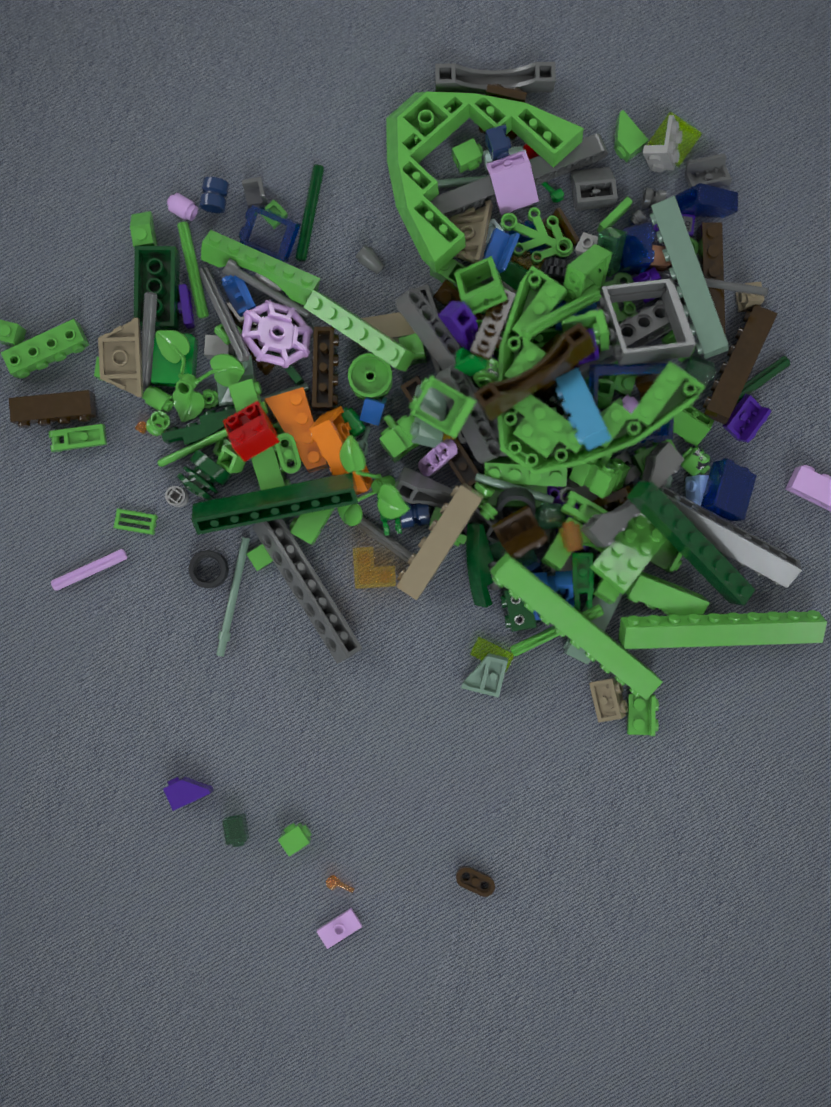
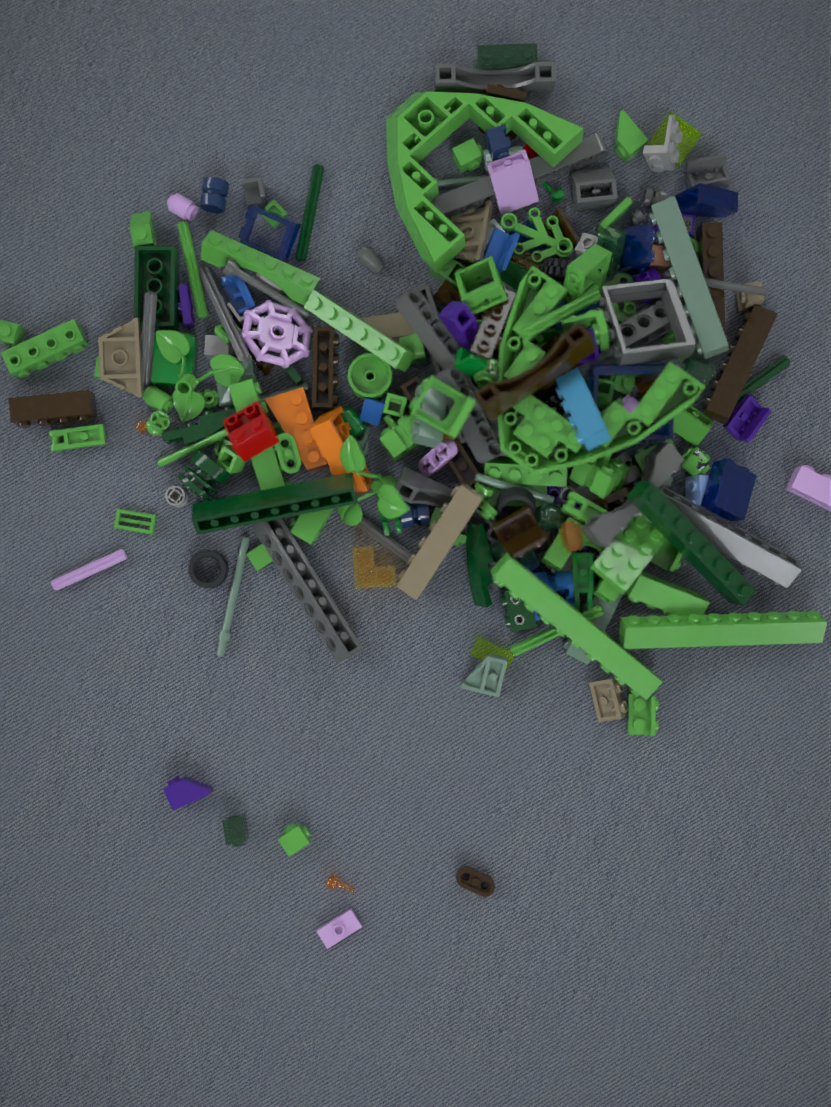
(395, 405): none -> bright green brick
(505, 56): none -> clear green brick

